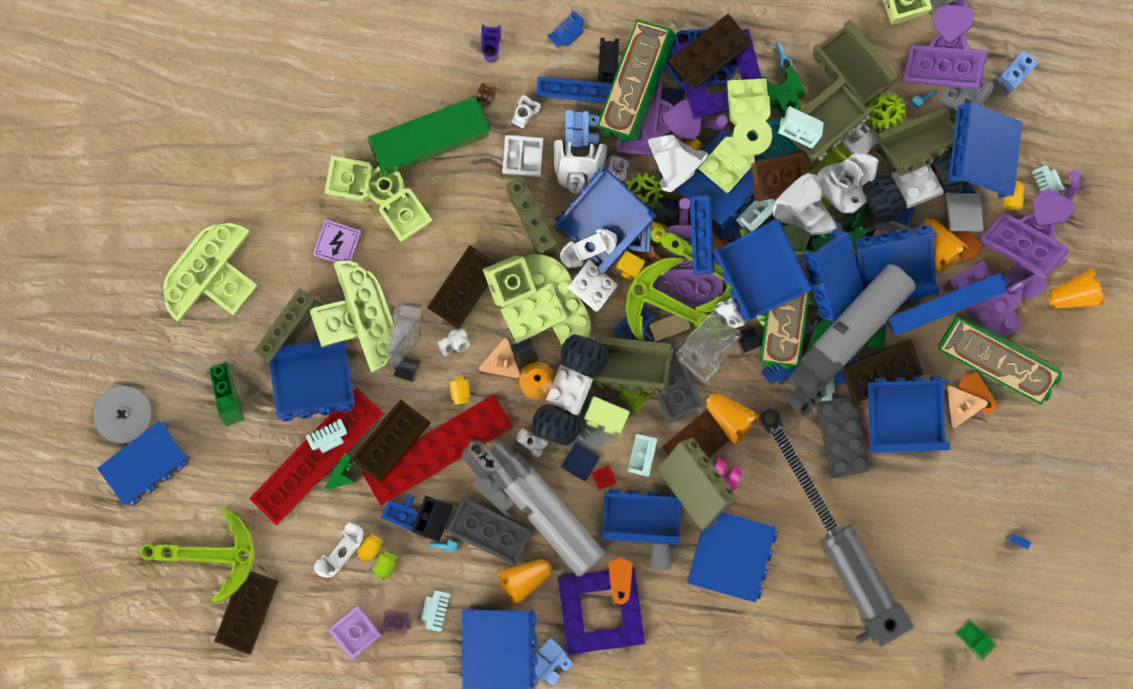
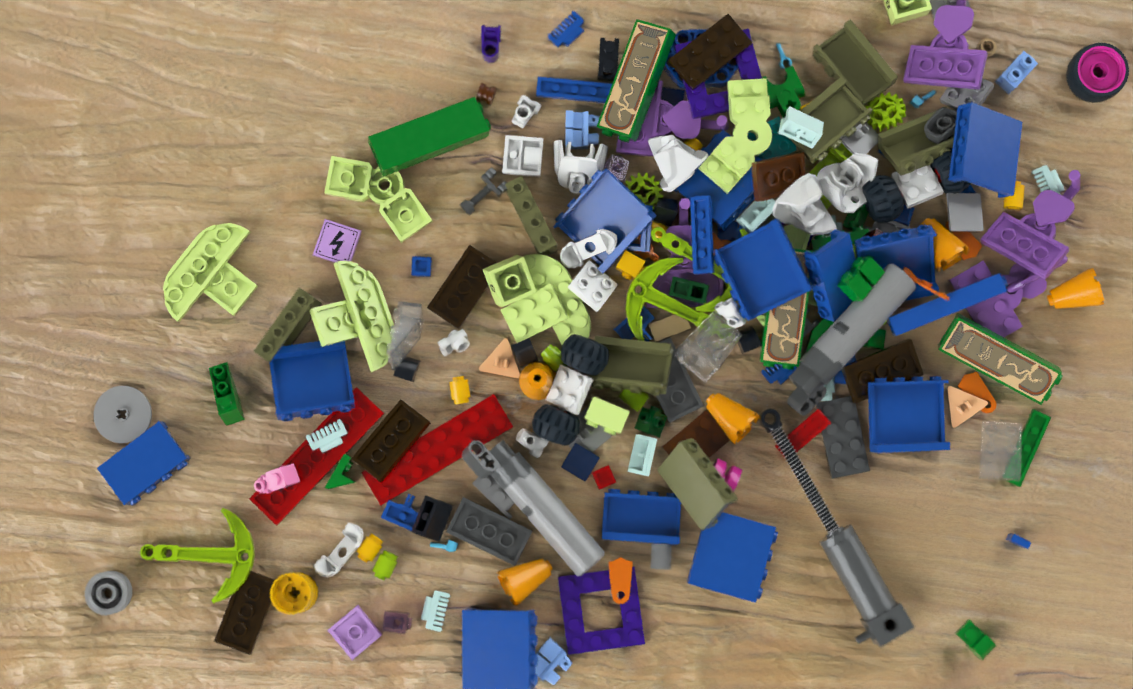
(96, 596): none -> light grey wheel
(277, 479): none -> bright pink brick
(283, 597): none -> yellow wheel
(421, 266): none -> blue tile
(468, 206): none -> dark grey bar
(552, 357): none -> lime brick
(651, 421): none -> dark green brick
(689, 290): none -> dark green brick
(807, 430): none -> red plate
(855, 282): none -> green piece
(923, 283): none -> orange piece
(941, 125): none -> dark grey piece
(987, 42): none -> tan plate
(1000, 451): none -> clear slope
(1031, 438): none -> green tile
(1107, 62): none -> dark pink wheel

